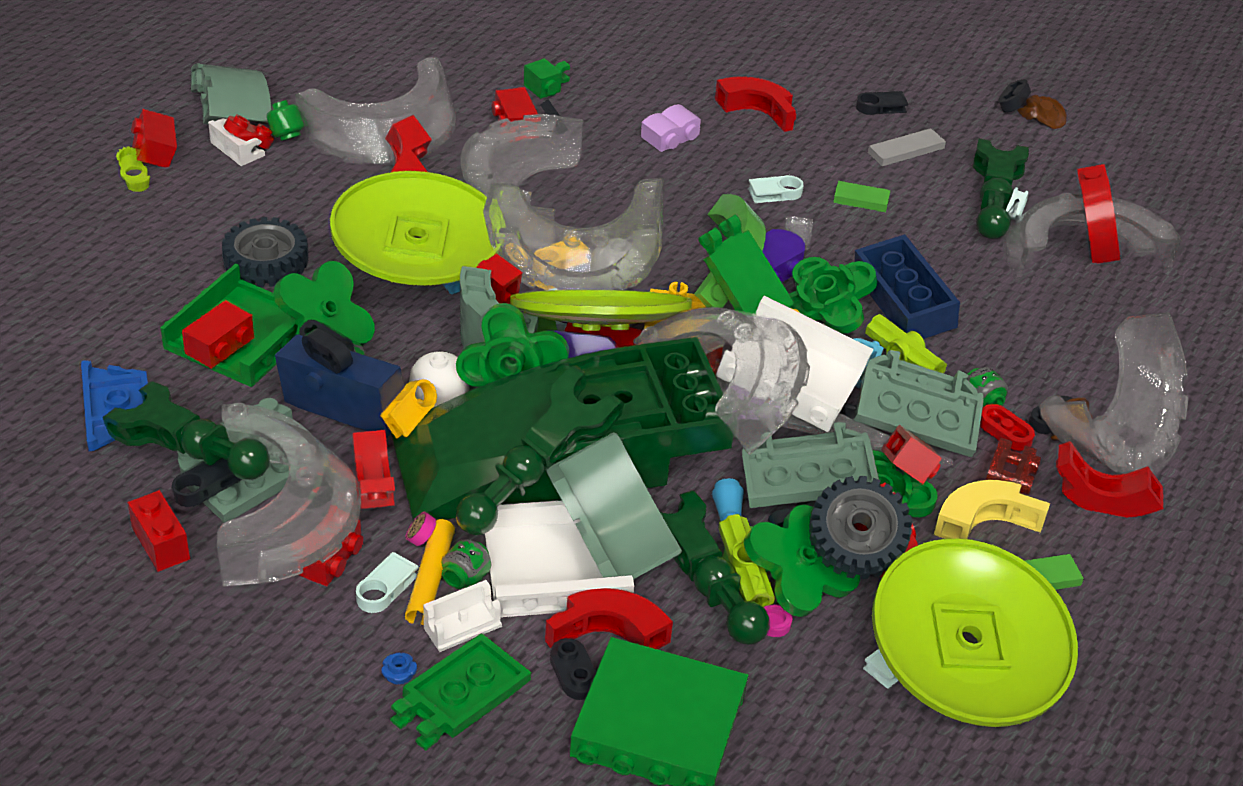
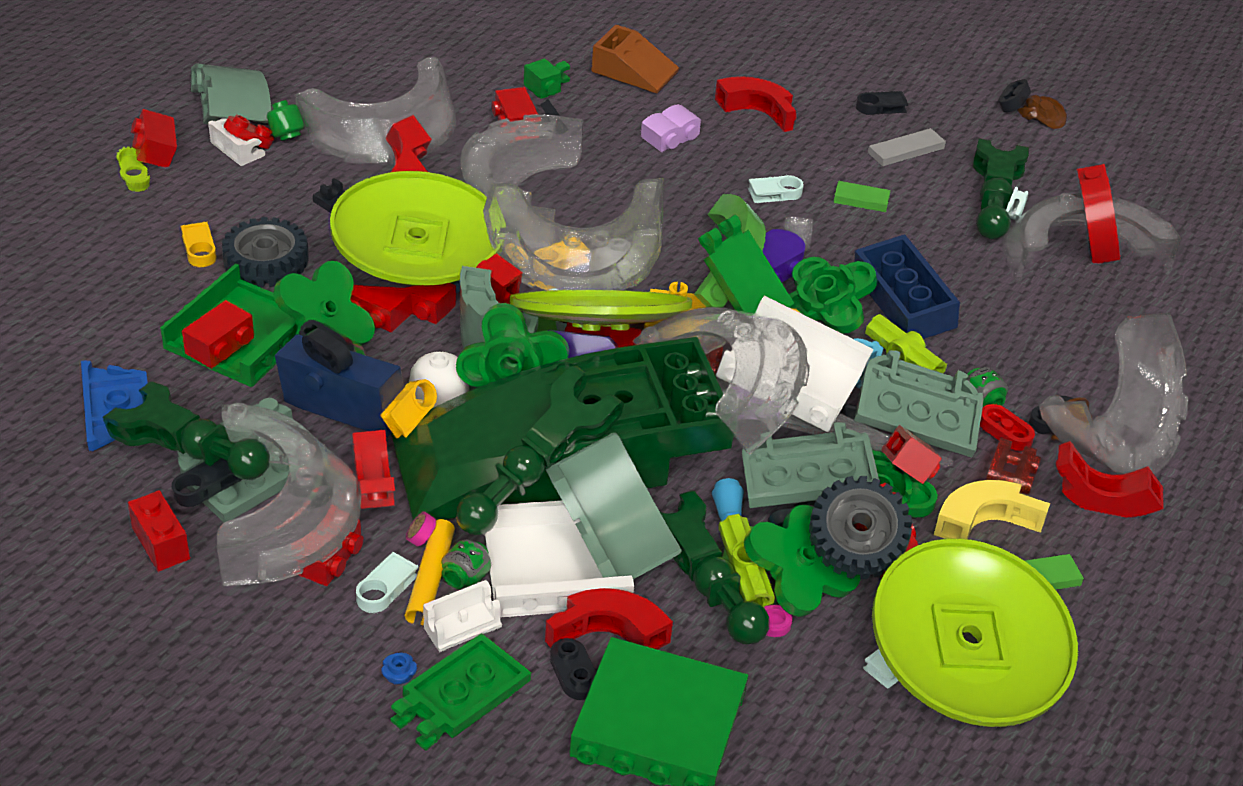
(198, 239): none -> yellow piece
(328, 195): none -> black tile
(394, 305): none -> red arch
(632, 60): none -> dark orange slope

